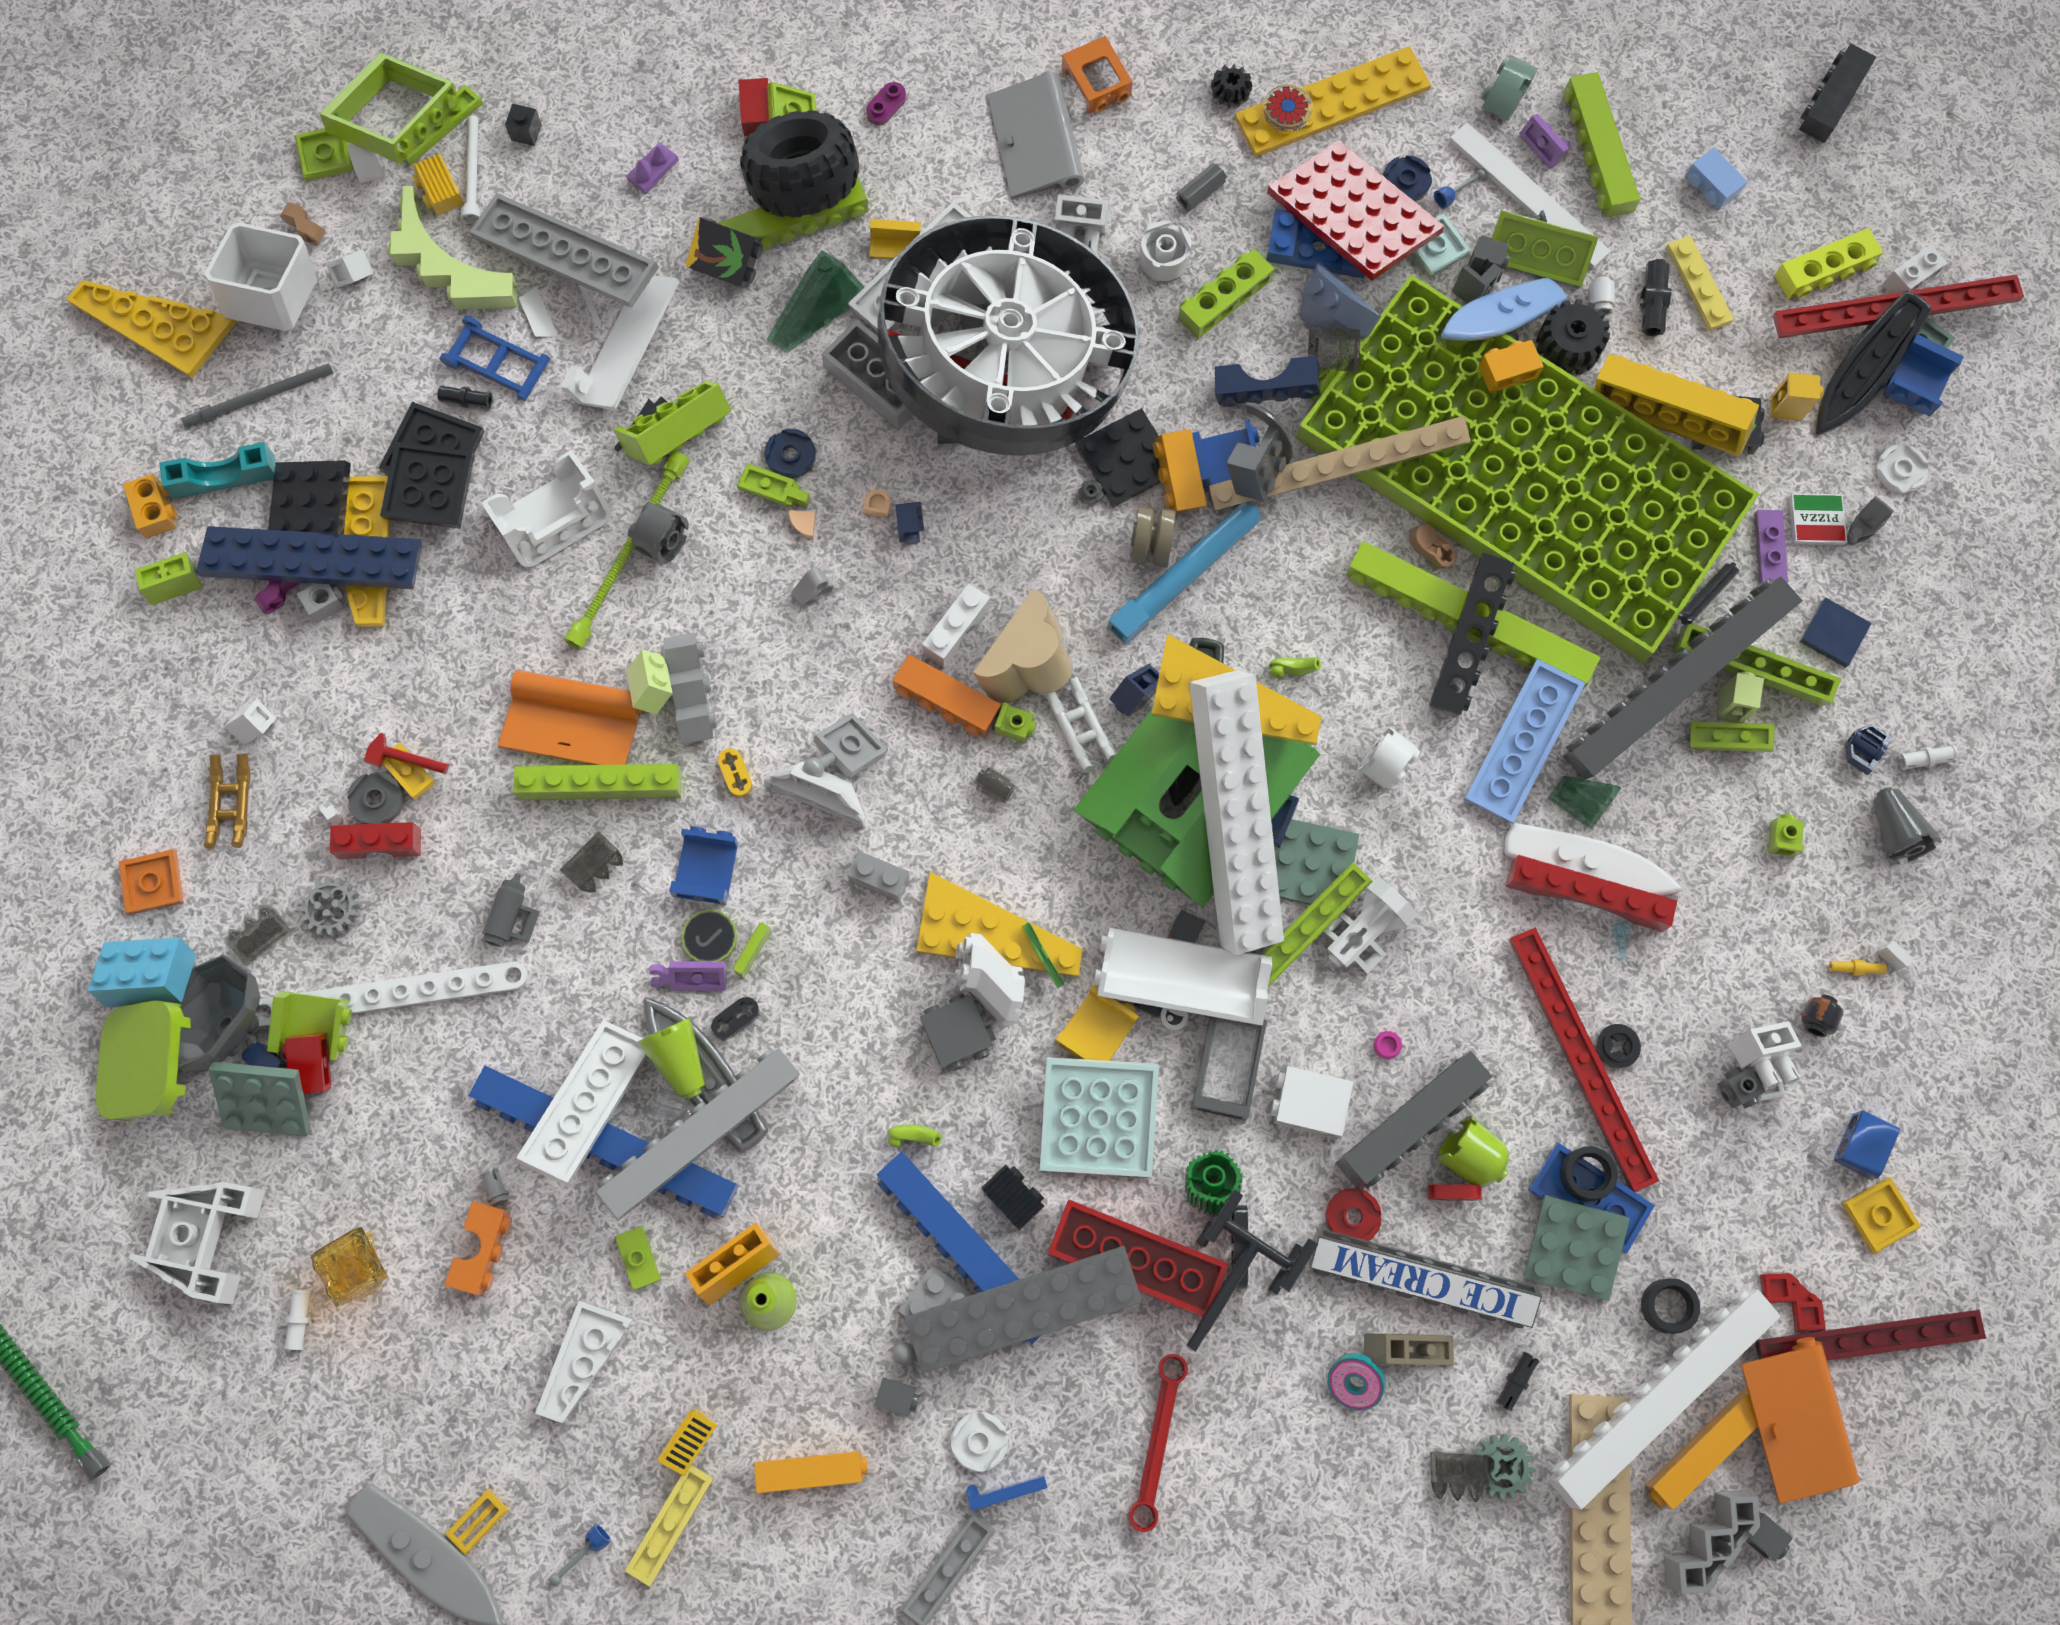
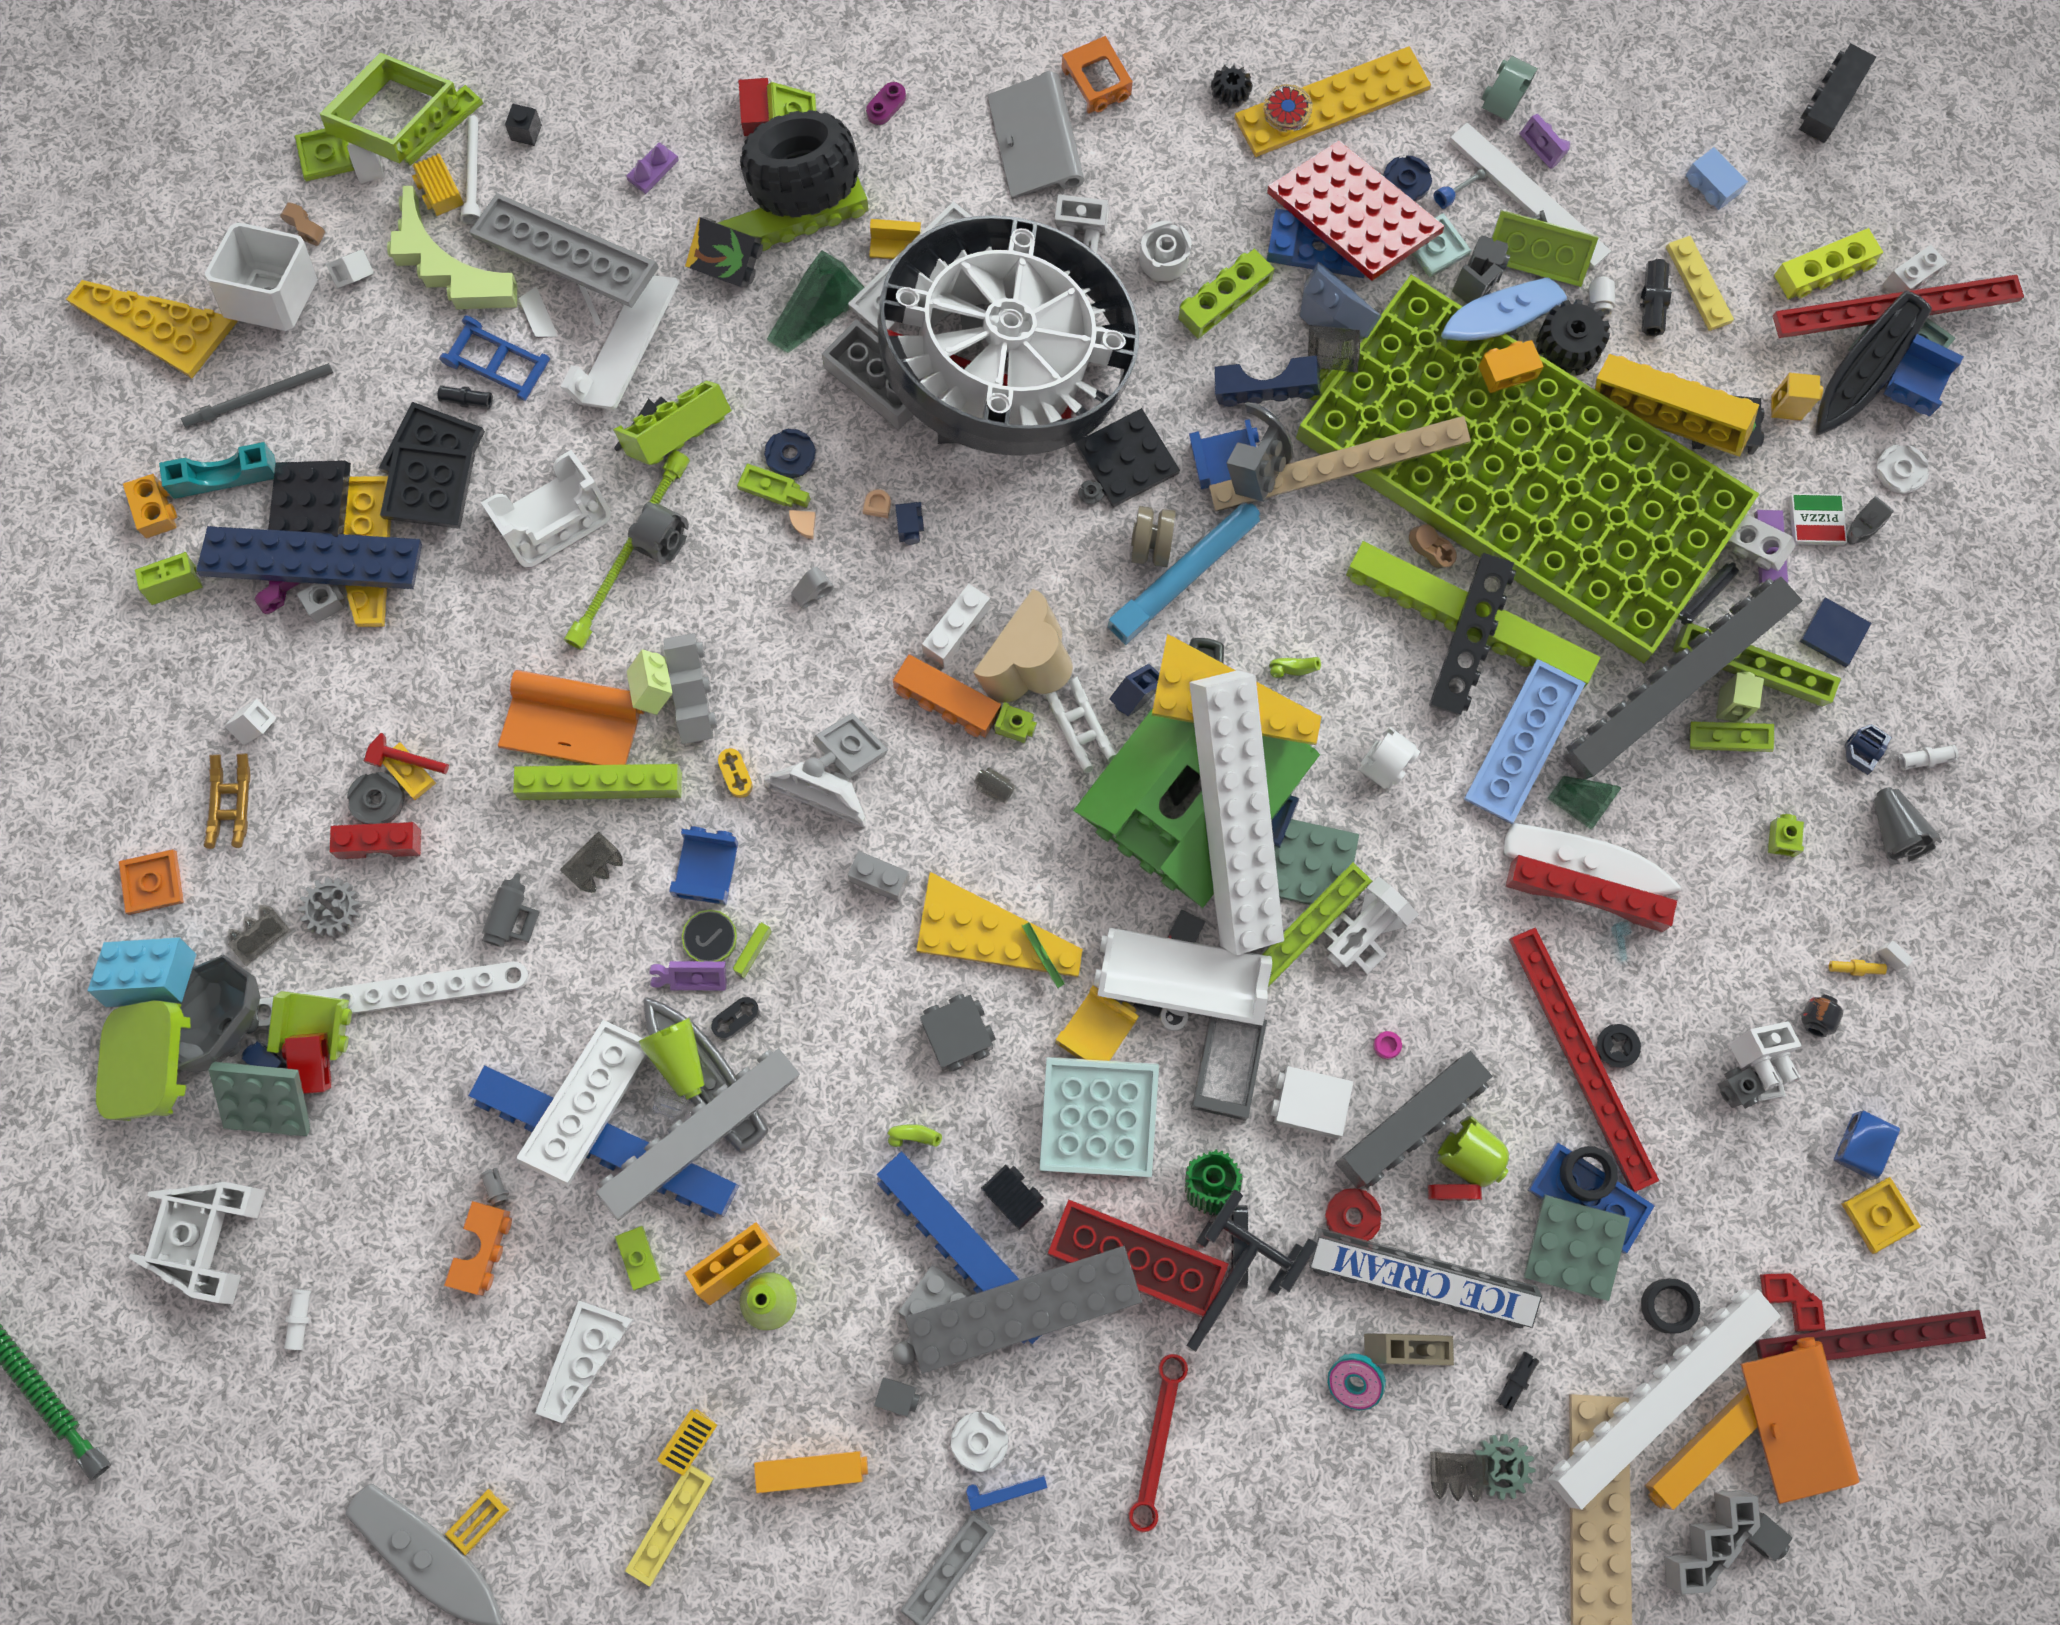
(330, 813): white tile -> none
(349, 1267): clear yellow piece -> none
(595, 1540): hinge -> none
(989, 978): white brick -> none
(1179, 471): light orange brick -> none
(1201, 187): dark grey axle -> none
(1601, 145): lime brick -> none
(1765, 538): none -> white brick

